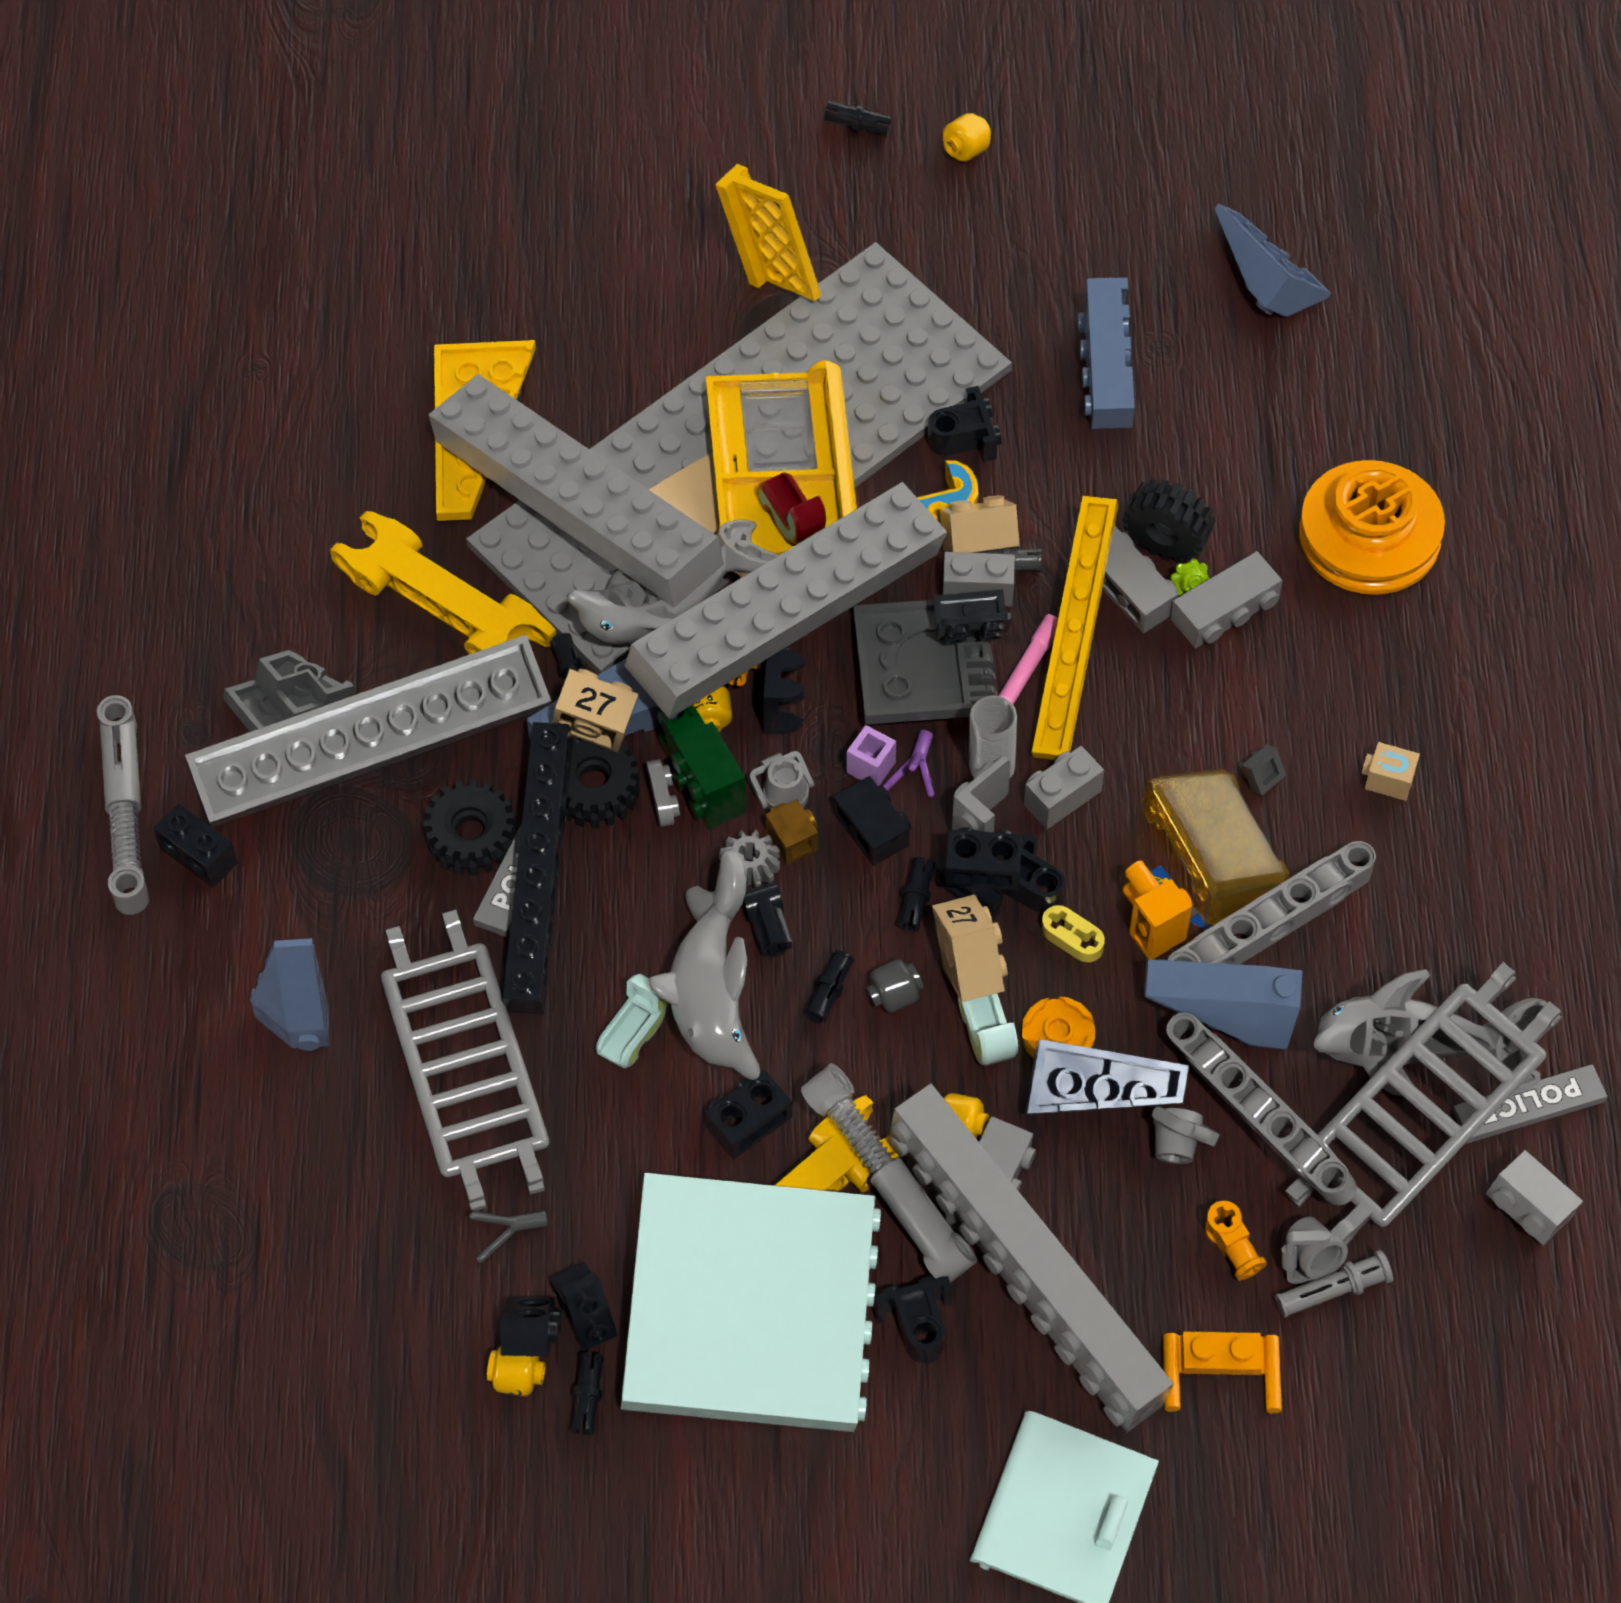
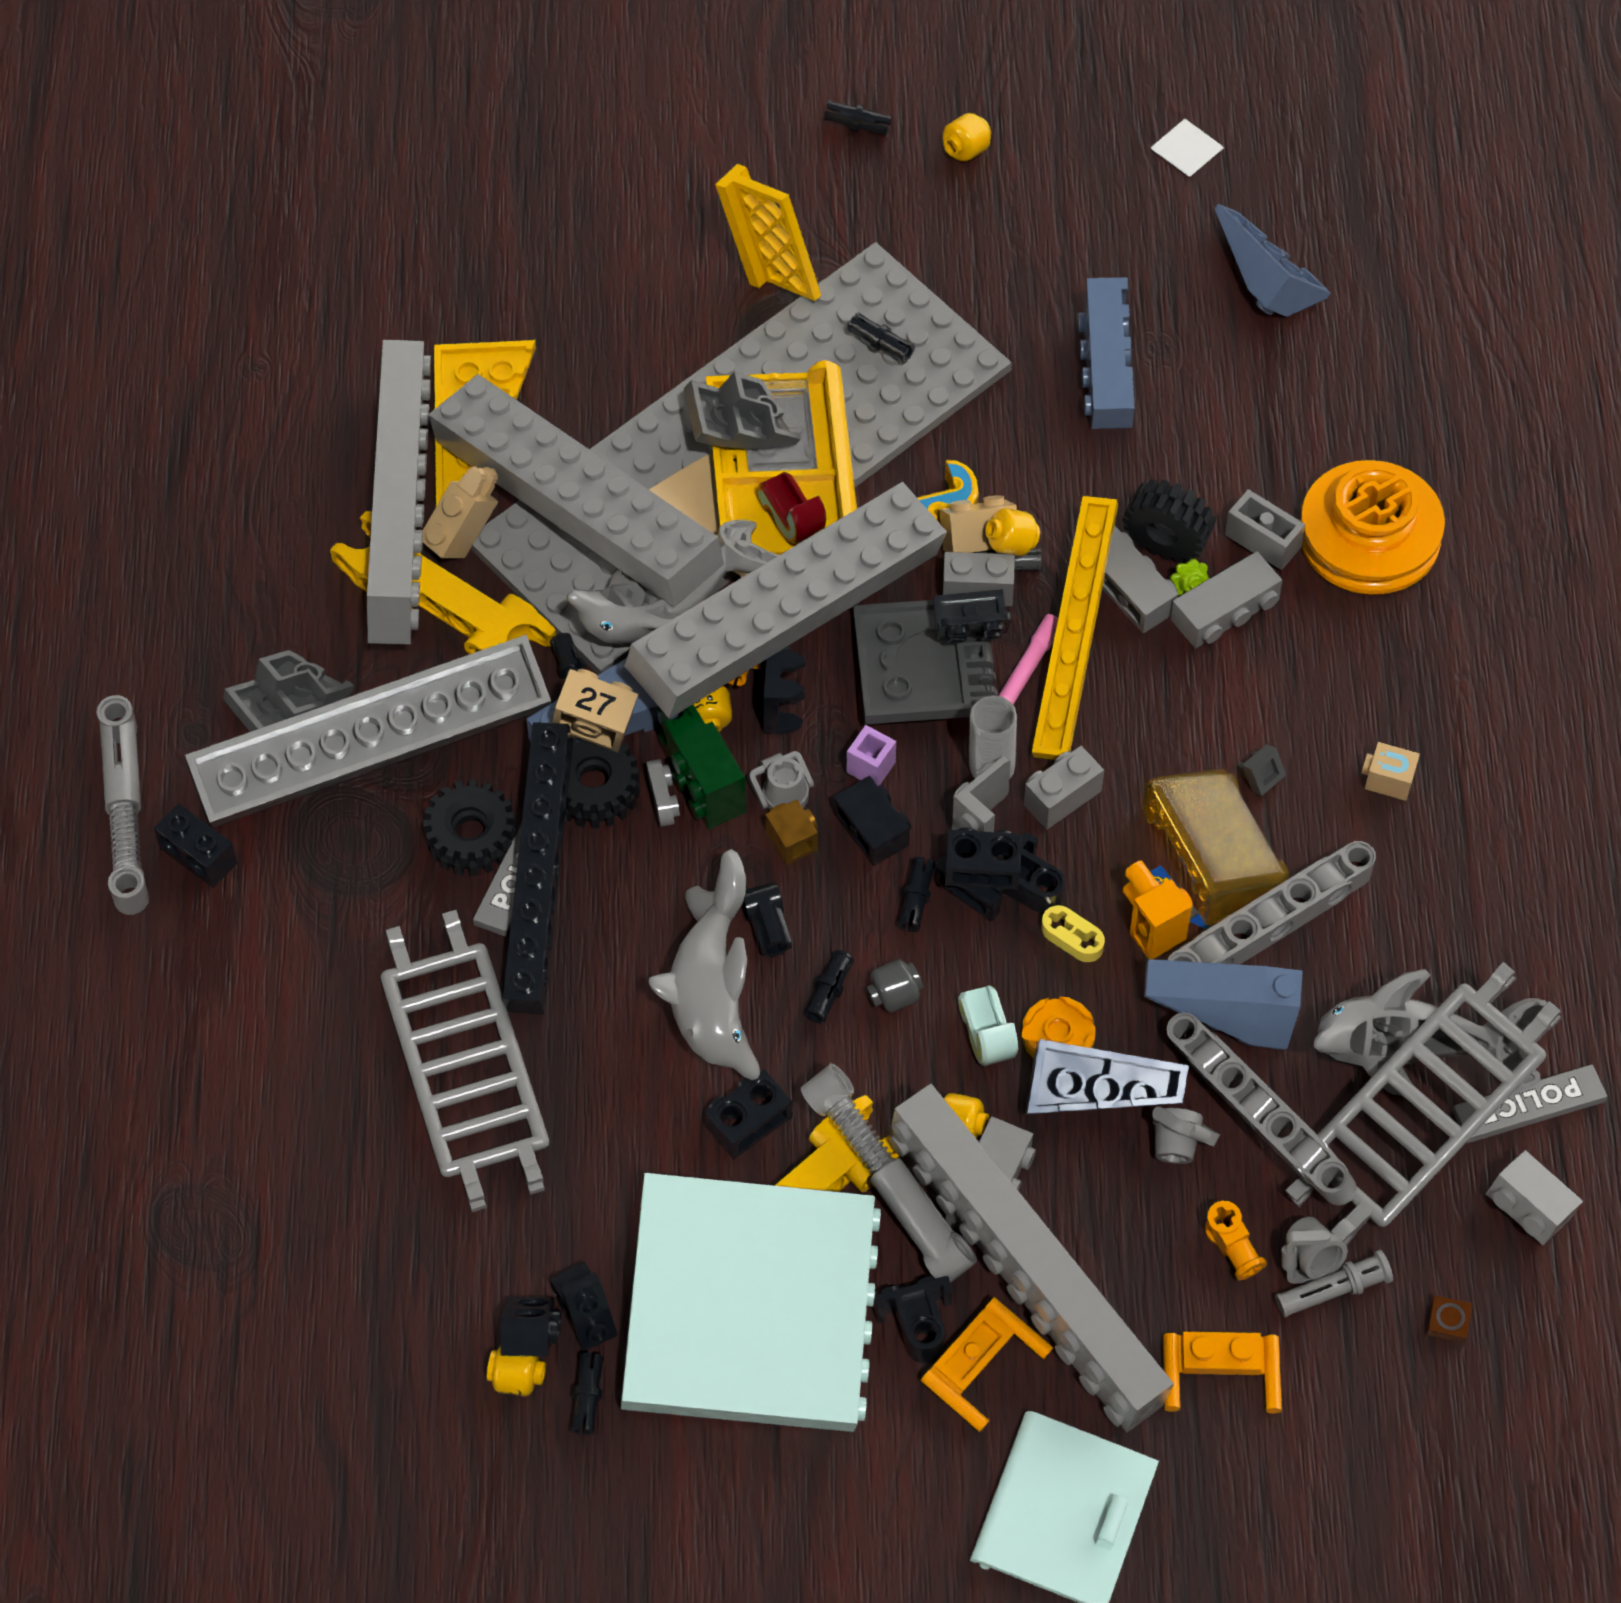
(292, 995): sand blue wedge -> none
(397, 493): none -> light grey brick
(461, 513): none -> tan hinge
(514, 1223): dark grey plant -> none
(632, 1024): light aqua animal -> none
(737, 414): none -> dark grey slope
(760, 851): light grey gear -> none
(881, 337): none -> black pin
(918, 758): medium lavender plant -> none
(966, 426): black pin -> none
(970, 947): tan brick -> none
(973, 1352): none -> light orange plate
(1012, 532): none -> yellow head
(1187, 147): none -> white sticker
(1265, 529): none -> light grey brick
(1449, 1319): none -> reddish brown tile

